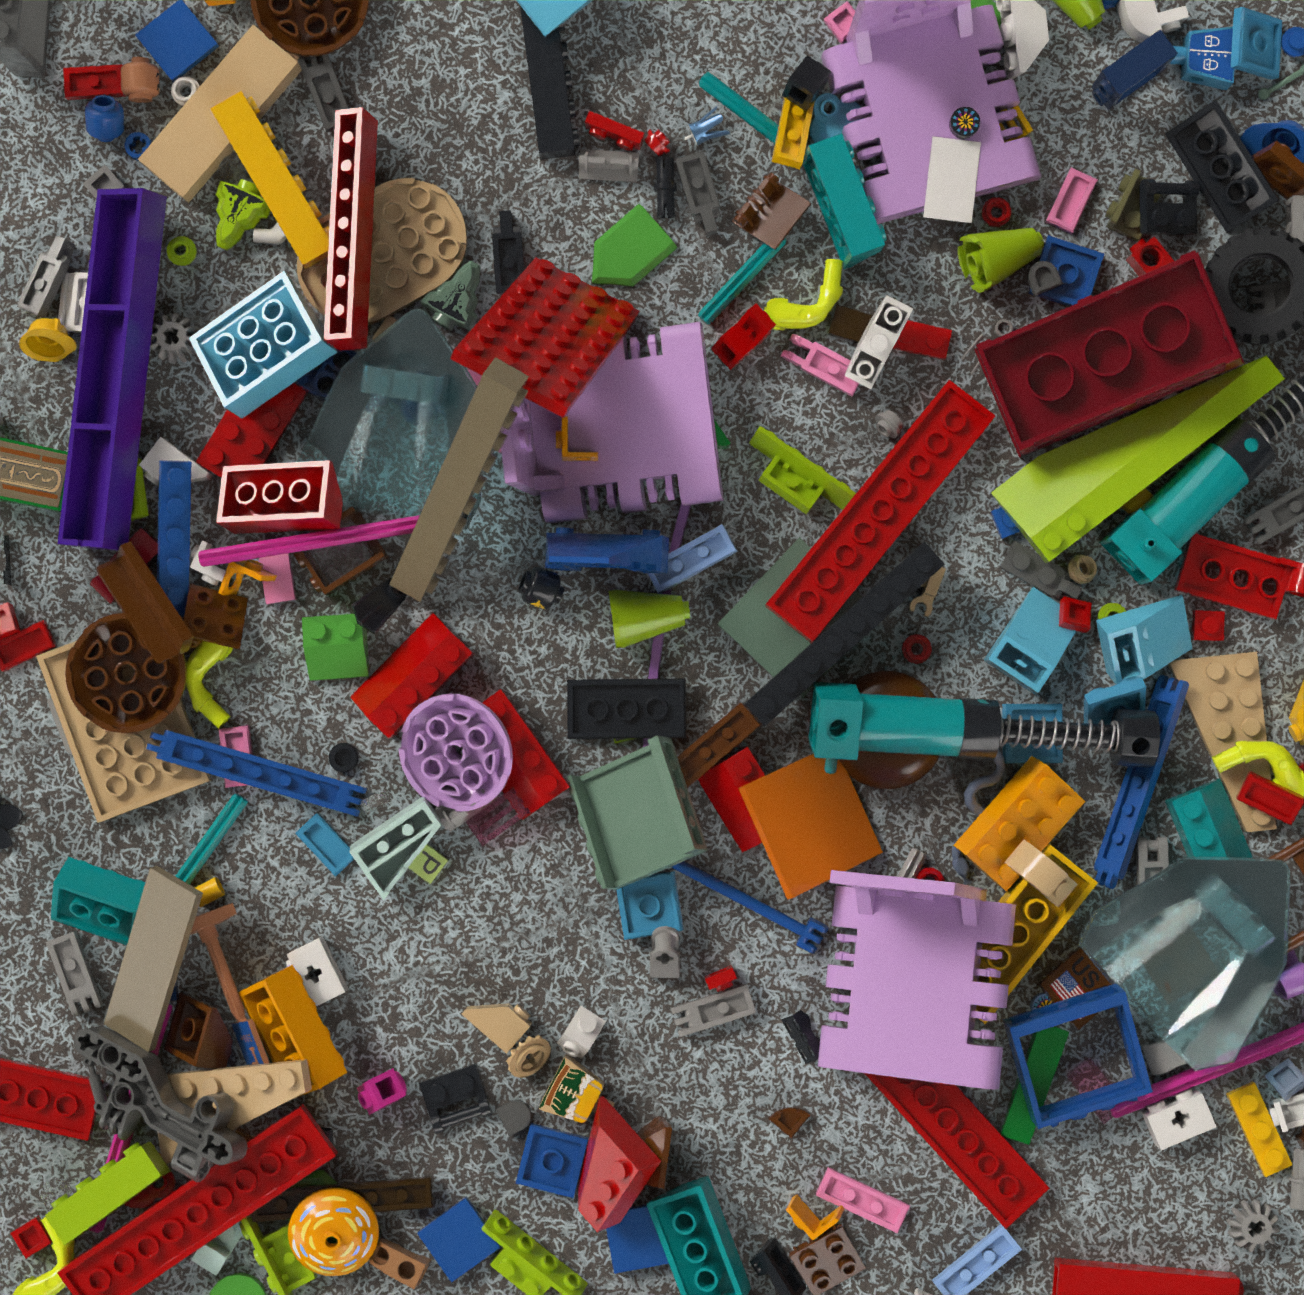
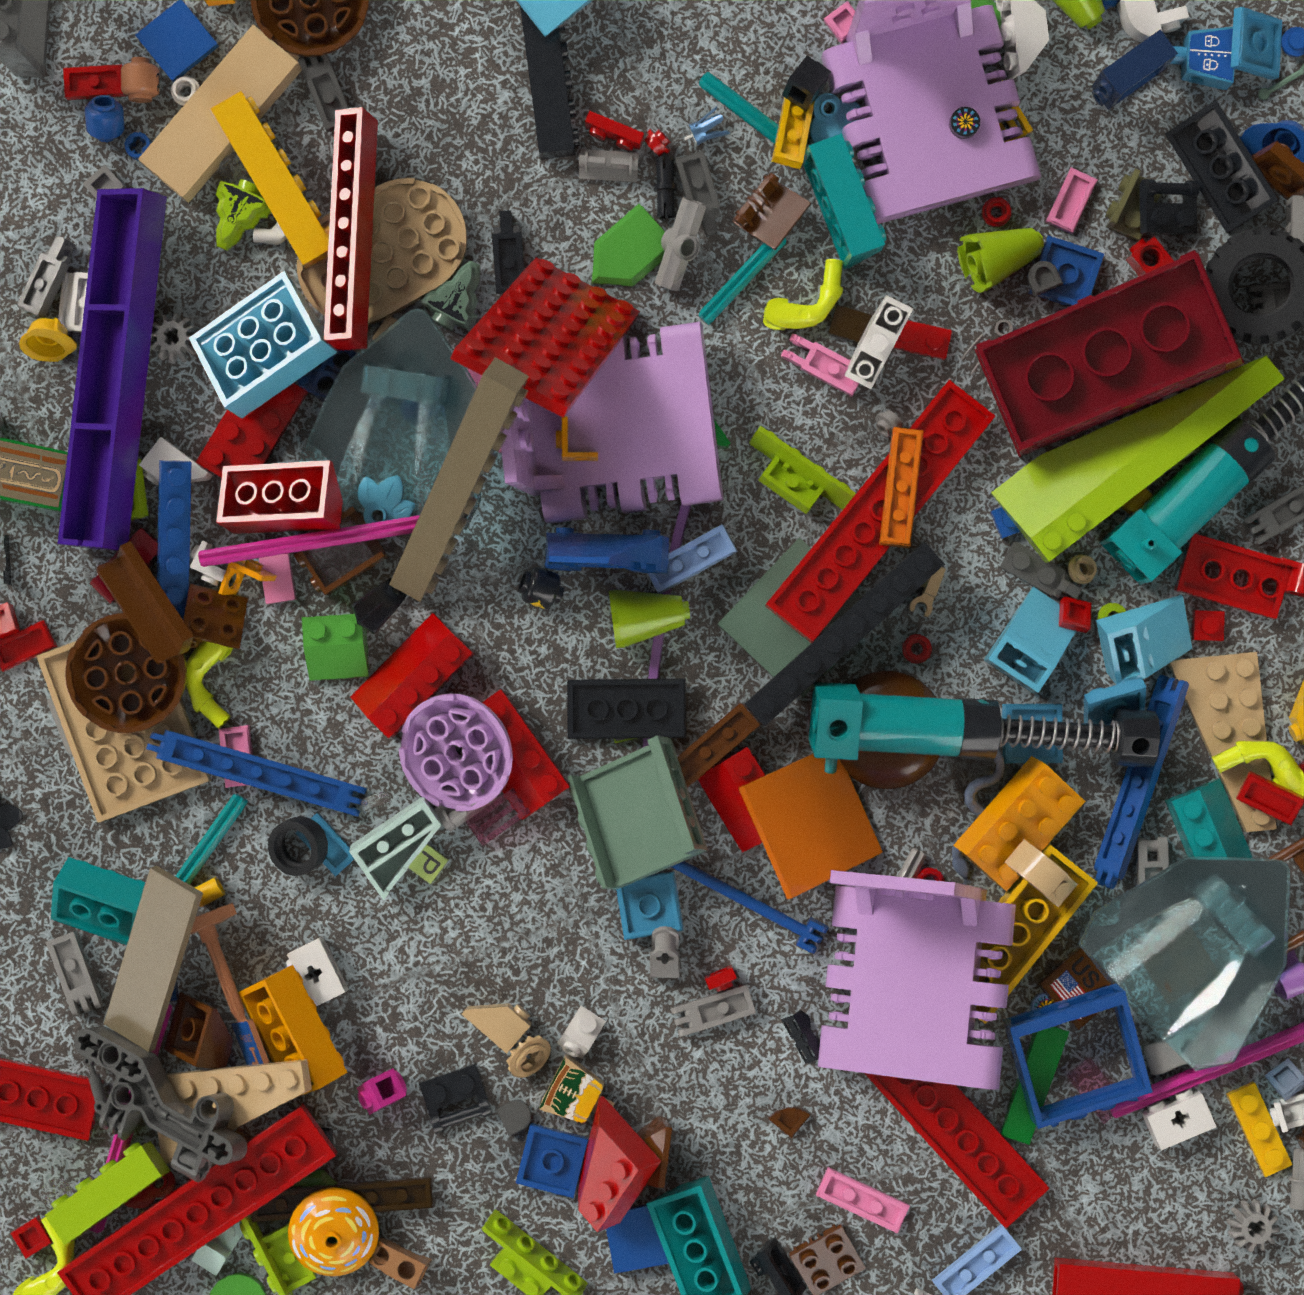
(185, 259): lime plate -> none
(315, 836): none -> black tyre
(343, 757): black tile -> none
(384, 497): none -> medium azure plate
(458, 1239): blue tile -> none
(680, 243): none -> light grey piece
(743, 336): red brick -> none
(808, 1221): light orange bracket -> none
(901, 487): none -> orange tile
(952, 179): white sticker -> none

